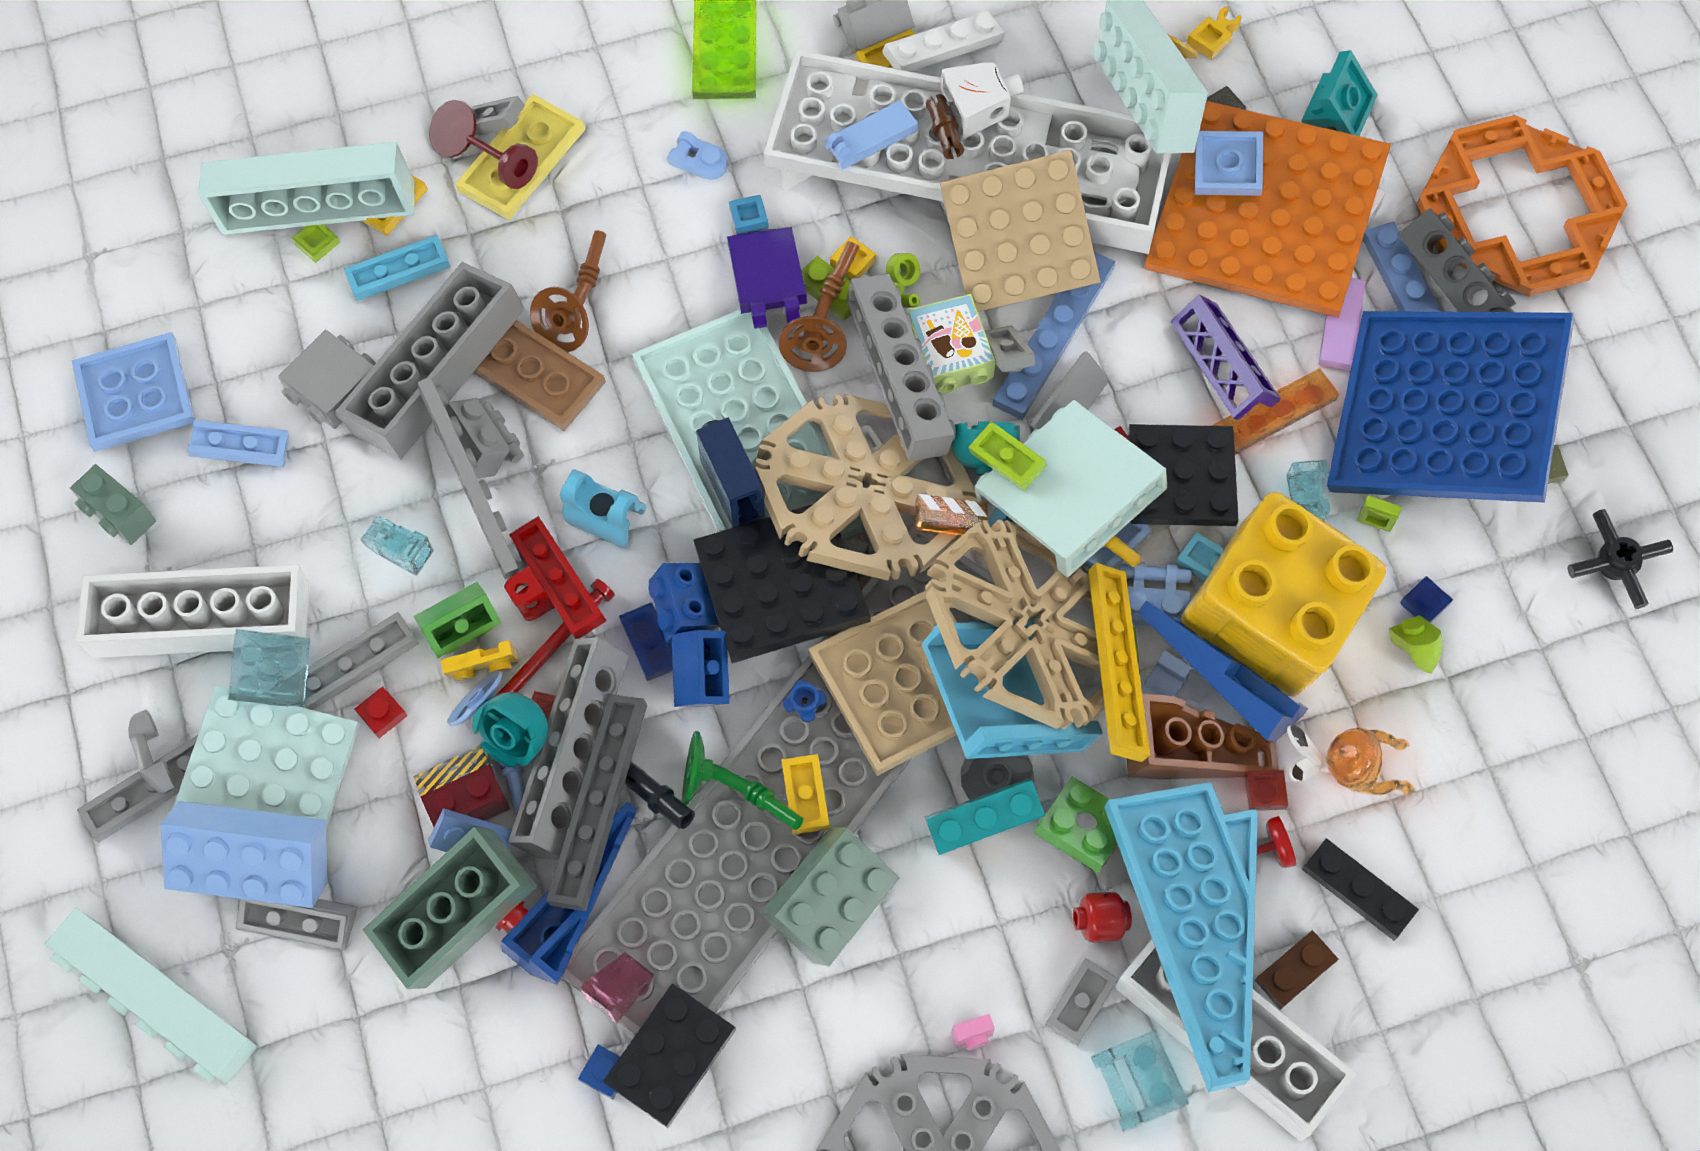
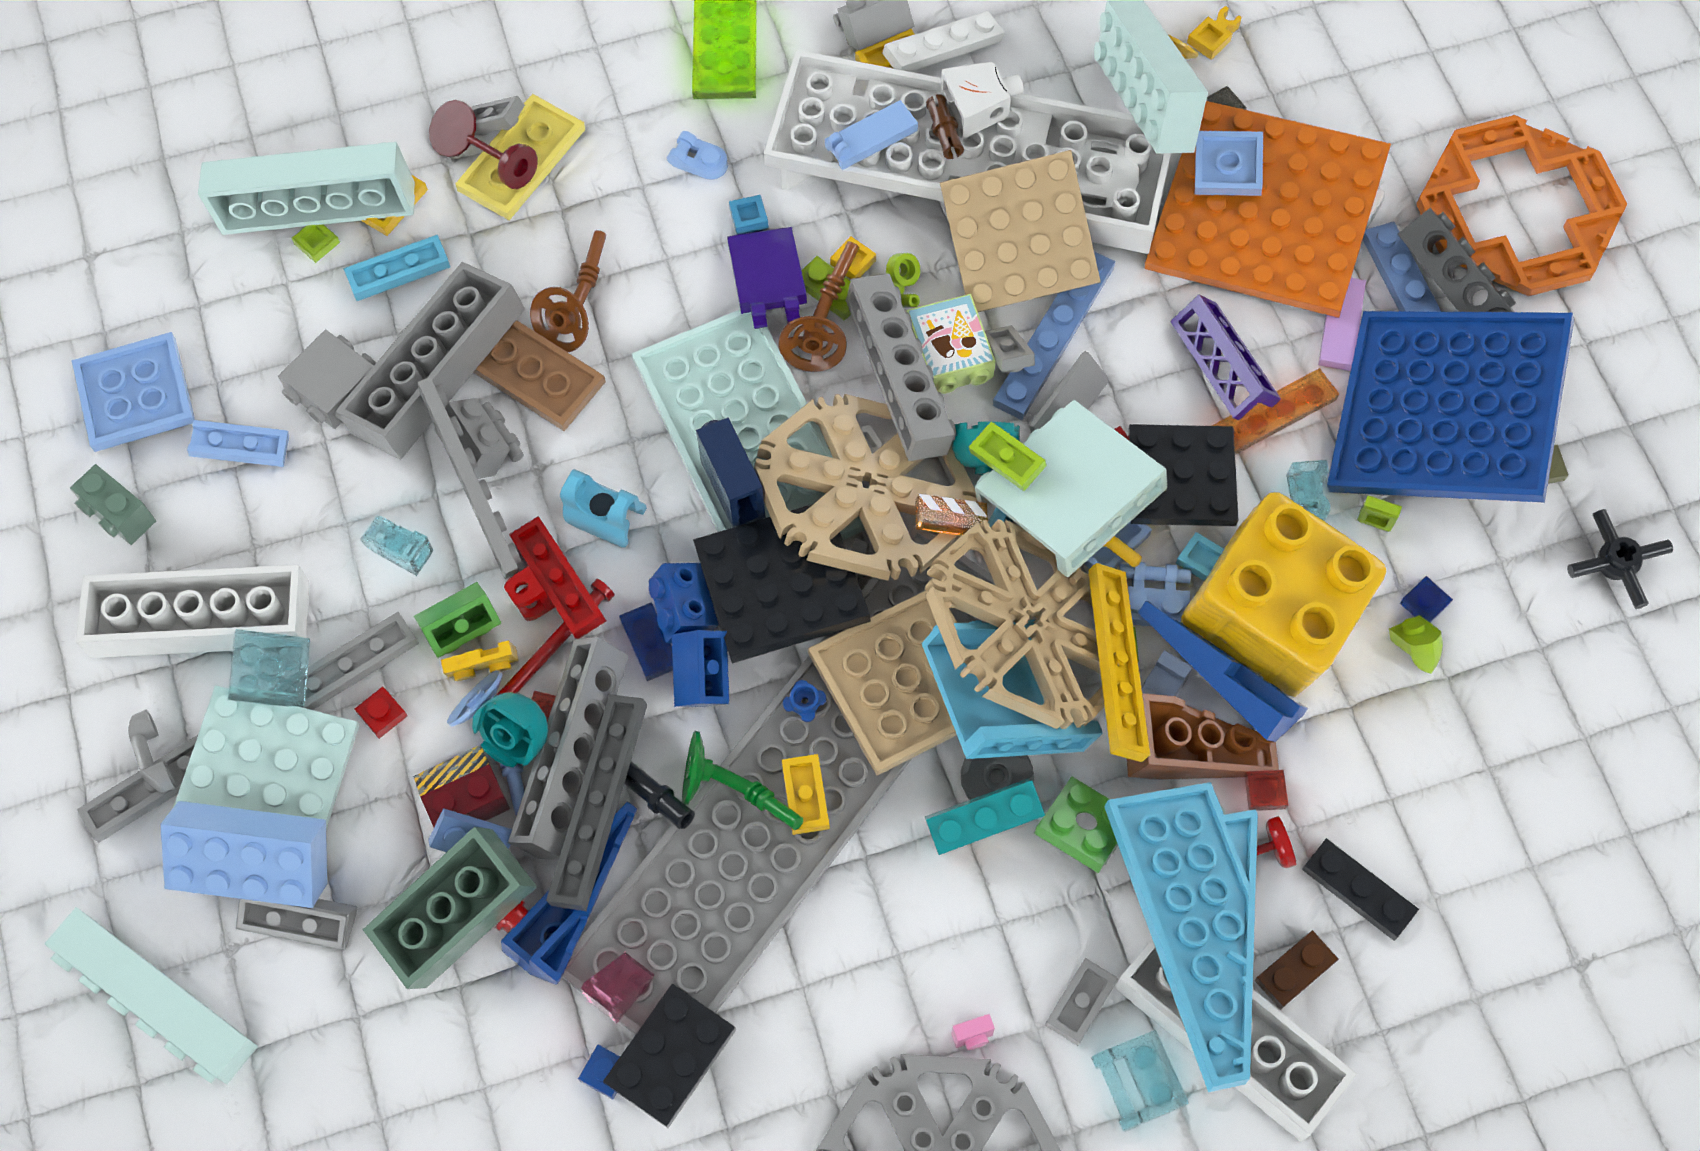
(830, 895): sand green piece -> none
(1102, 917): red head -> none
(1342, 97): teal bracket -> none
(1351, 759): clear orange hair -> none

